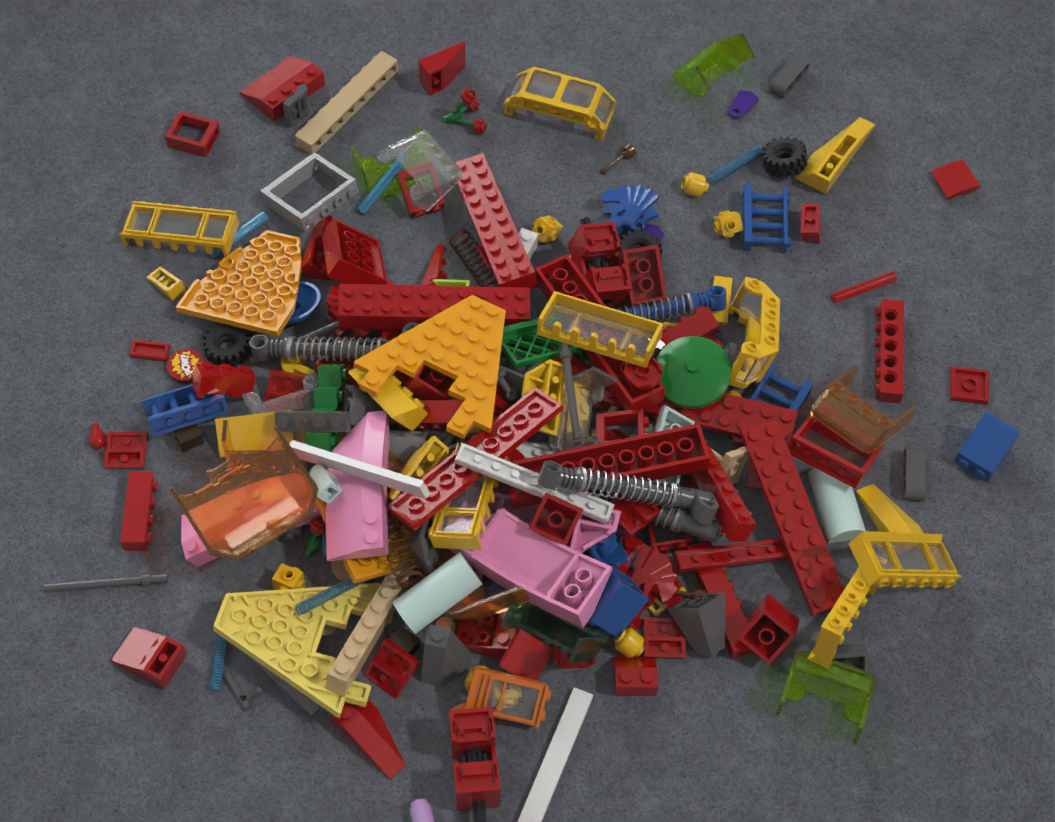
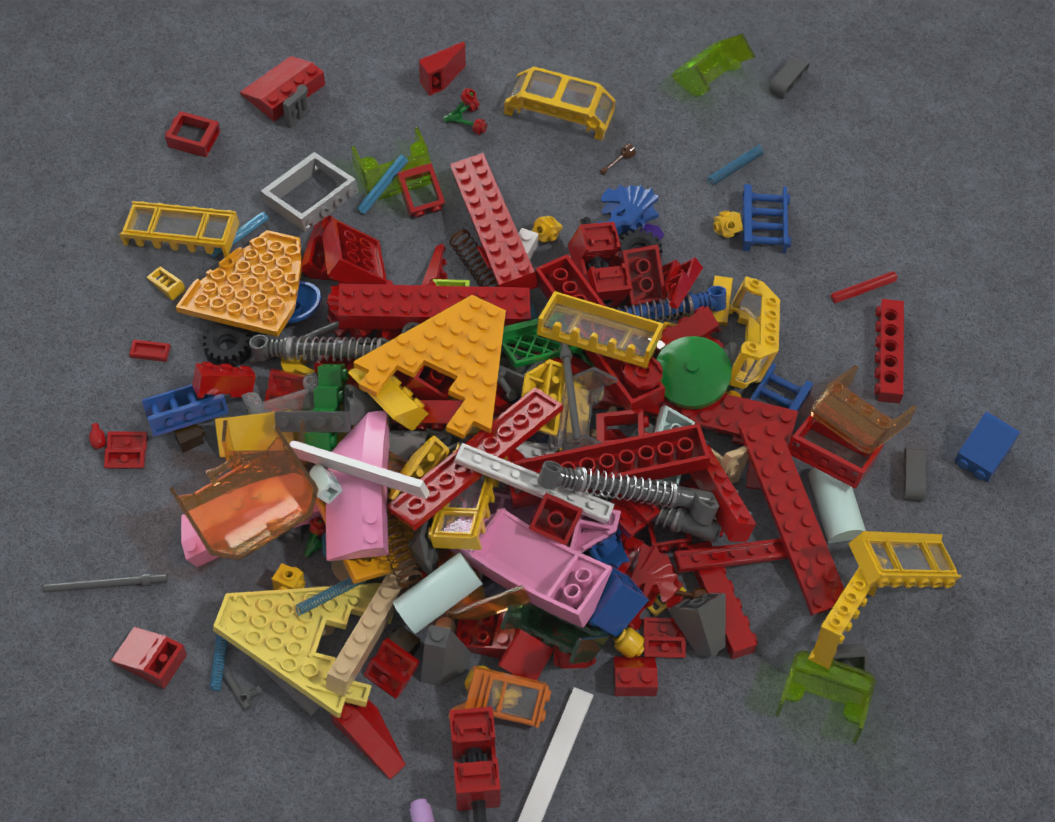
(138, 511): red brick -> none
(182, 365): tile -> none
(346, 103): tan brick -> none
(427, 165): clear windscreen -> none
(680, 279): none -> red wedge
(694, 184): yellow head -> none
(742, 103): dark purple piece -> none
(769, 629): red slope -> none
(784, 157): black tyre -> none
(811, 222): red hinge -> none
(832, 158): yellow wedge -> none
(885, 512): yellow wedge -> none
(955, 179): red slope -> none
(969, 385): red tile -> none

